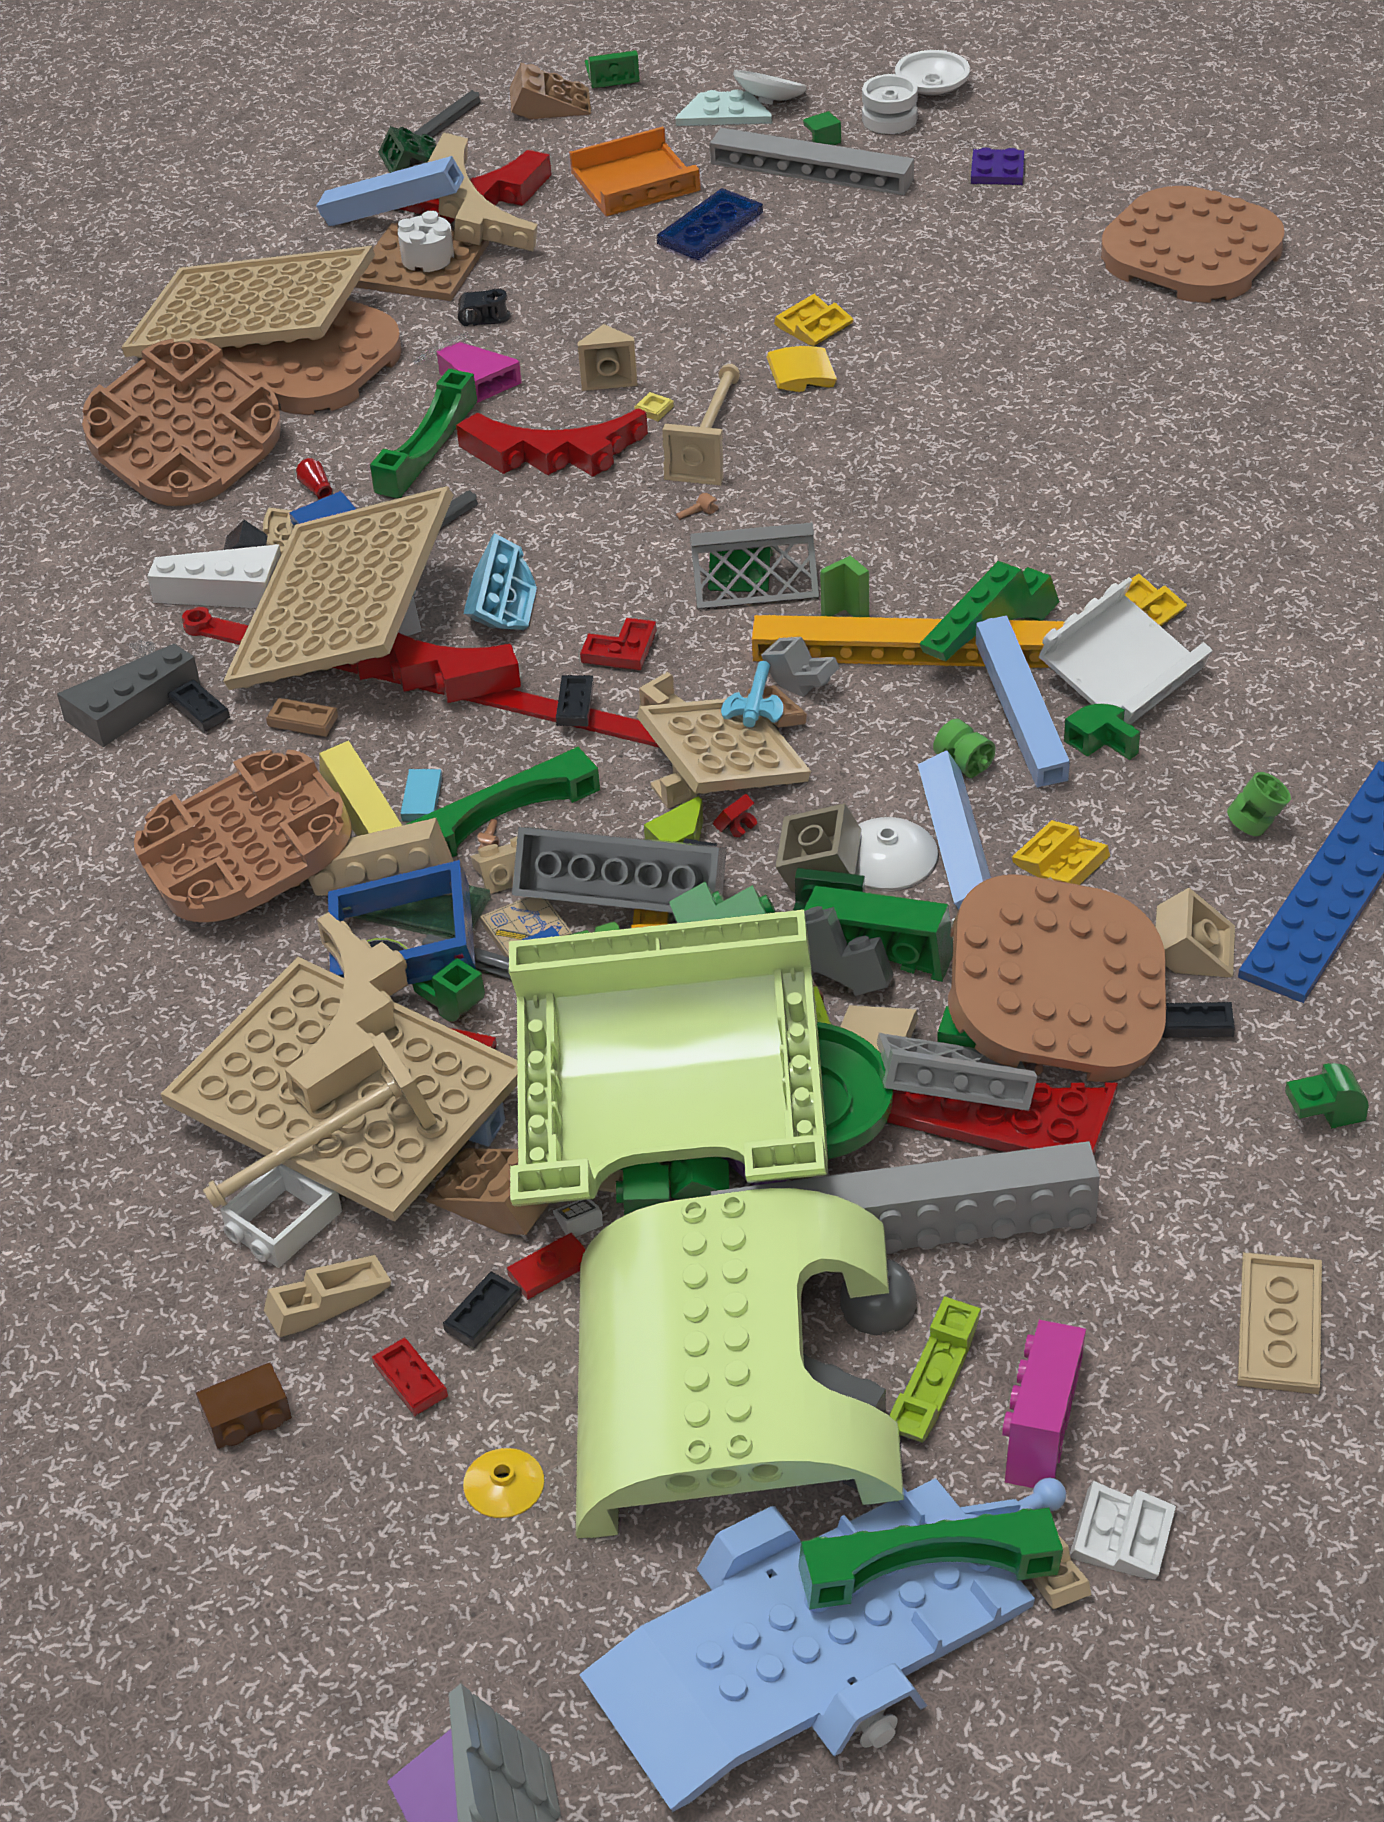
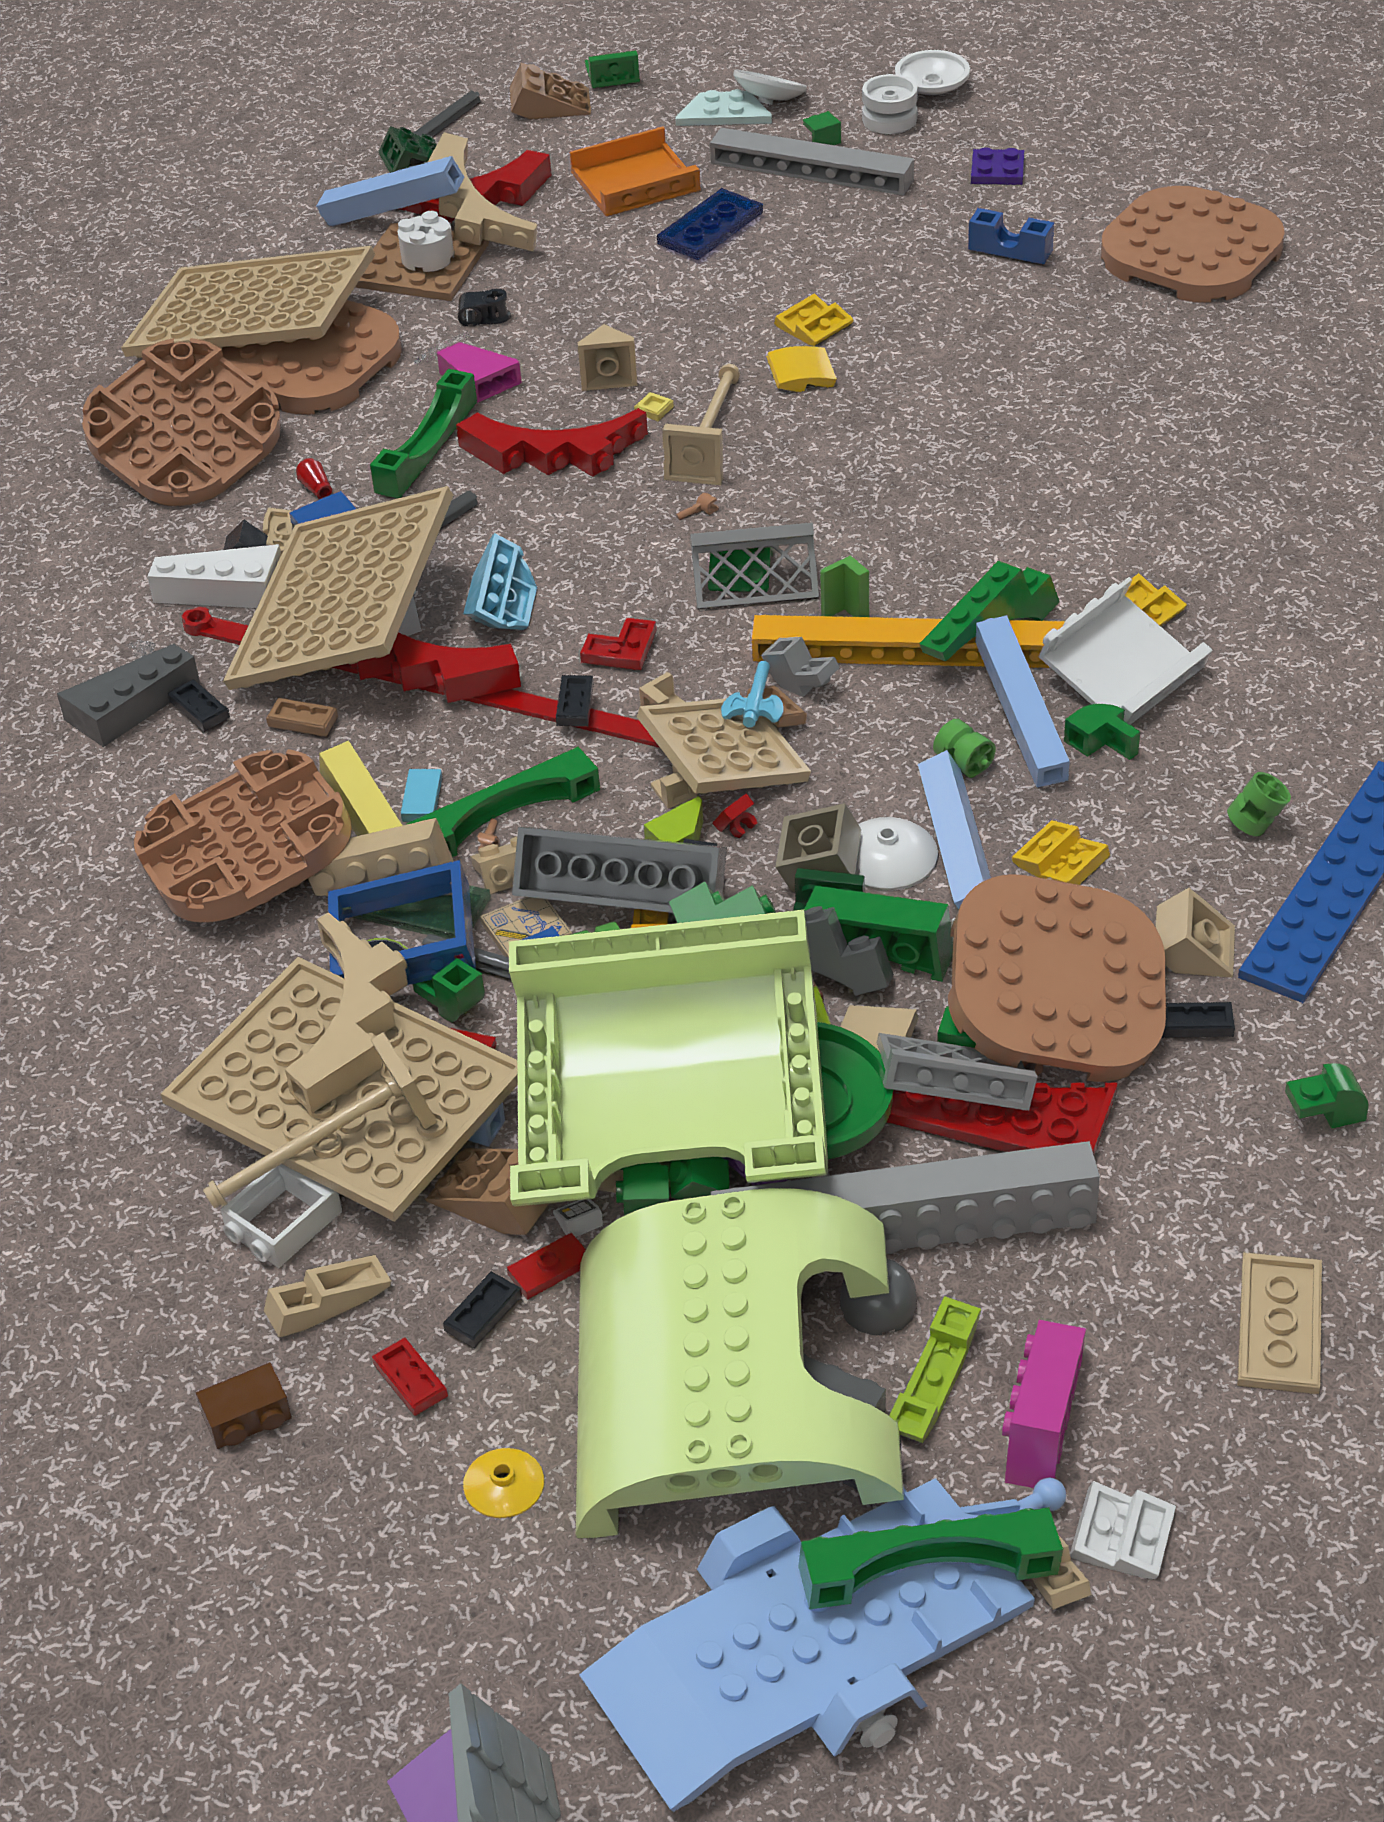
(990, 236): none -> blue arch

